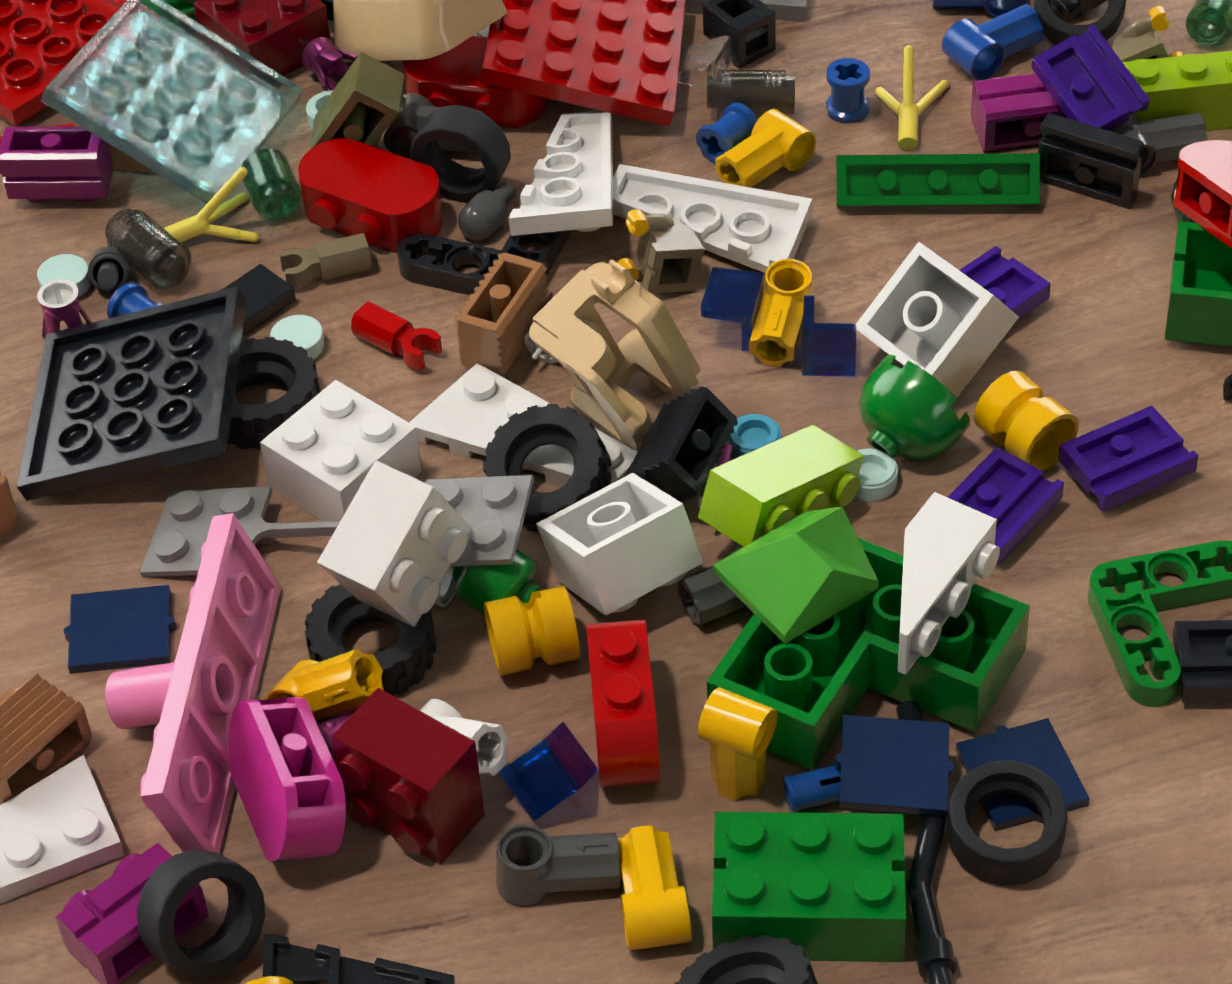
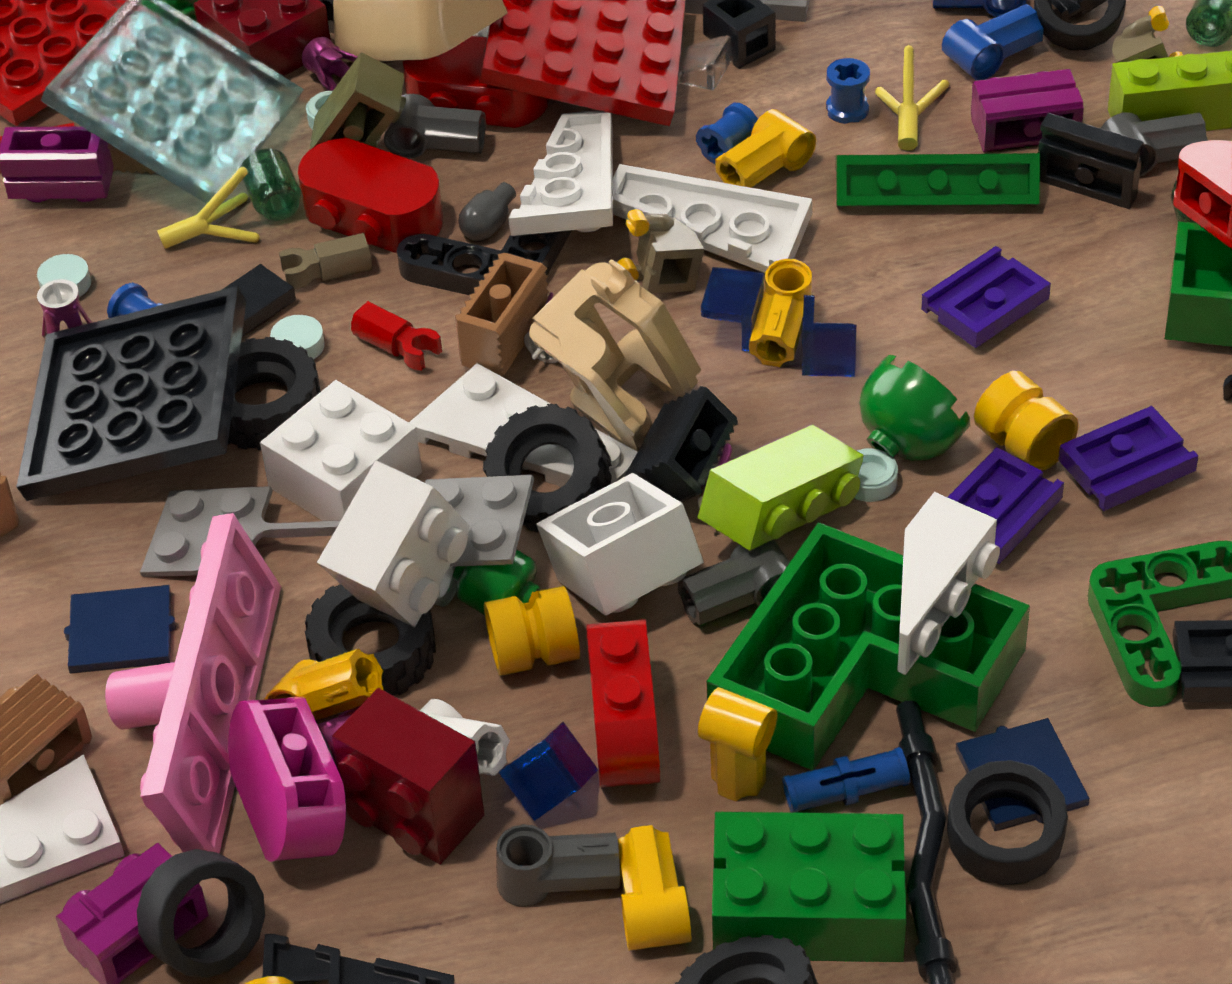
(108, 269): dark grey cylinder -> none
(148, 248): clear smoke head -> none
(473, 131): black tyre -> none
(753, 433): medium azure tile -> none
(754, 88): clear smoke head -> none
(800, 572): bright green slope -> none
(894, 765): dark blue piece -> none
(936, 319): white brick -> none
(1090, 81): dark purple plate -> none

